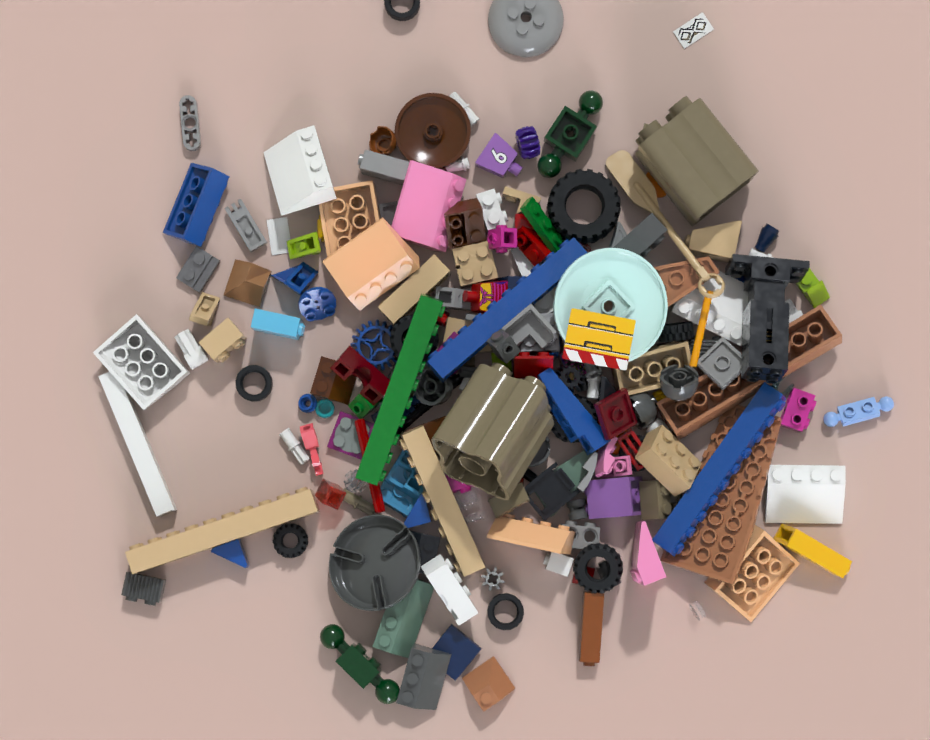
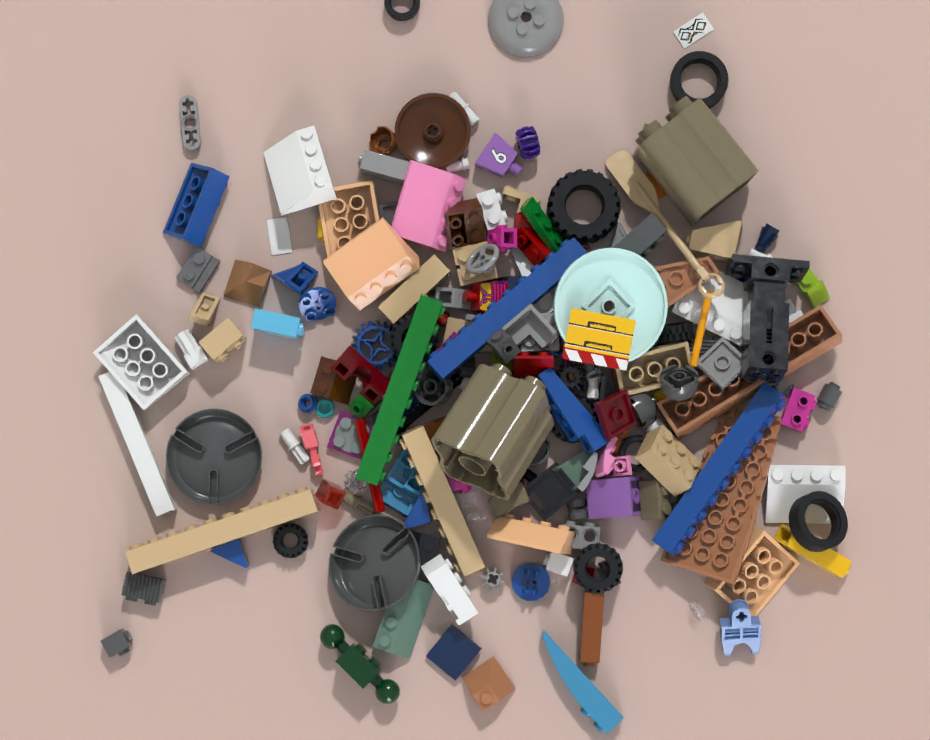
(117, 643): none -> dark grey brick
(214, 456): none -> dark grey piece
(246, 226): light grey hinge -> none
(268, 383): black tyre -> none
(303, 246): lime slope -> none
(423, 678): dark grey slope -> none
(485, 262): none -> light grey piece
(520, 611): black tyre -> none
(530, 572): none -> blue plate
(568, 120): dark green brick -> none
(587, 695): none -> dark azure slope
(625, 436): red tile -> none
(645, 559): bright pink slope -> none
(703, 58): none -> black tyre
(740, 628): none -> medium blue piece
(829, 396): none -> dark grey brick
(837, 516): none -> black tyre
(858, 411): light blue plate -> none

